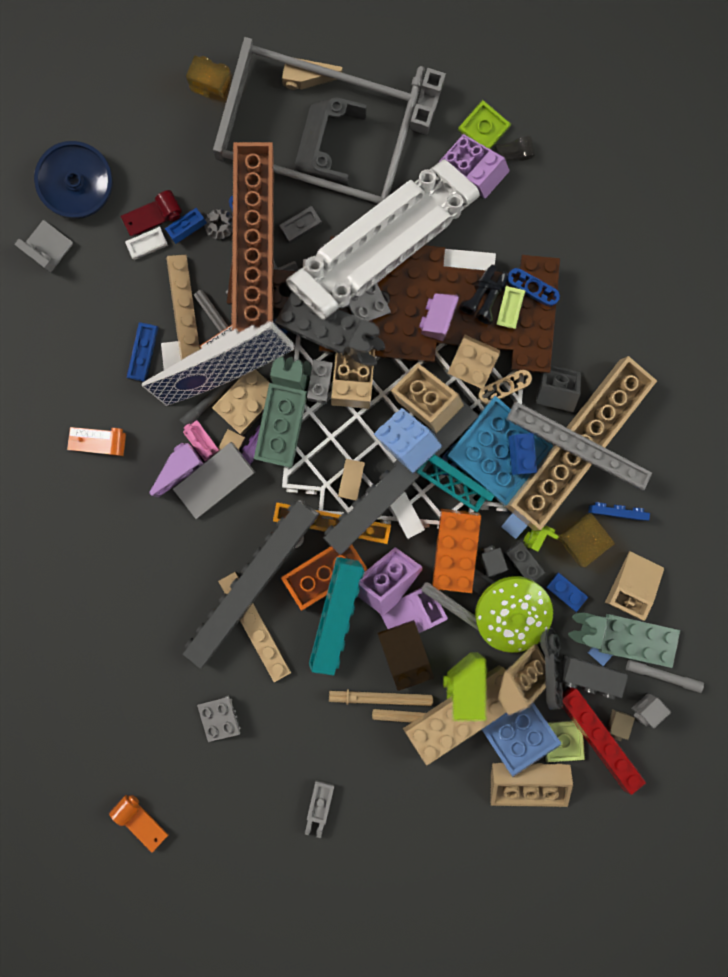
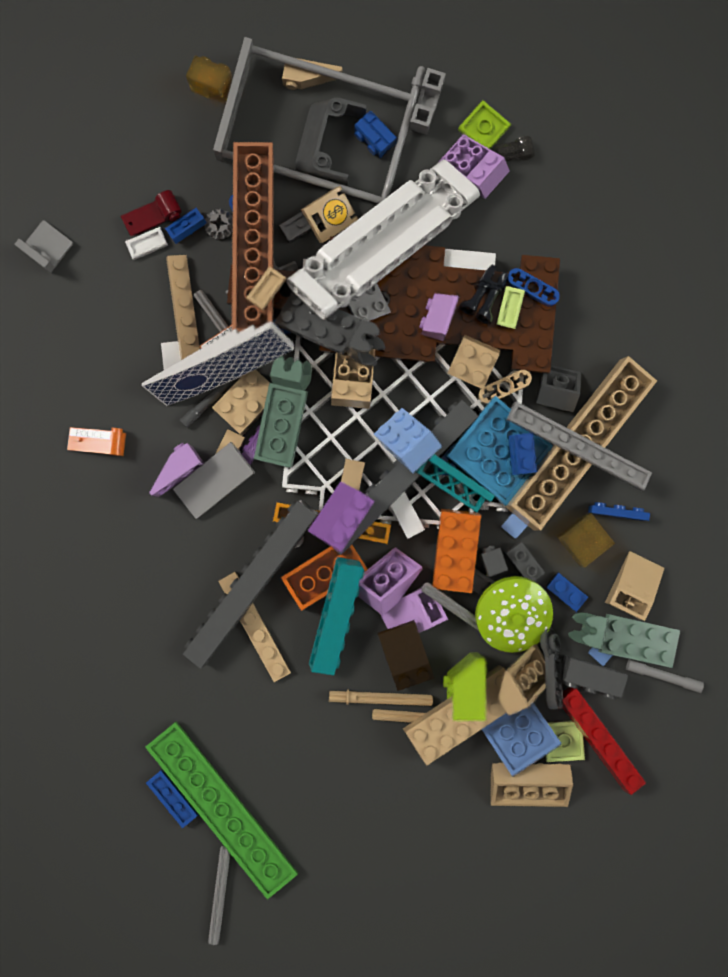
(73, 179): dark blue dish -> none
(139, 822): orange door -> none
(142, 352): blue tile -> none
(172, 798): none -> blue plate
(200, 440): bright pink hinge -> none
(219, 719): light grey hinge -> none
(219, 896): none -> light grey axle
(221, 810): none -> bright green plate
(266, 288): none -> tan tile
(319, 806): light grey hinge -> none
(320, 381): light grey brick -> none
(333, 211): none -> tan container
(341, 516): none -> medium lavender slope
(374, 134): none -> blue brick
(427, 397): tan brick -> none
(535, 539): lime bracket -> none
(620, 725): dark tan brick -> none
(650, 711): light grey brick -> none

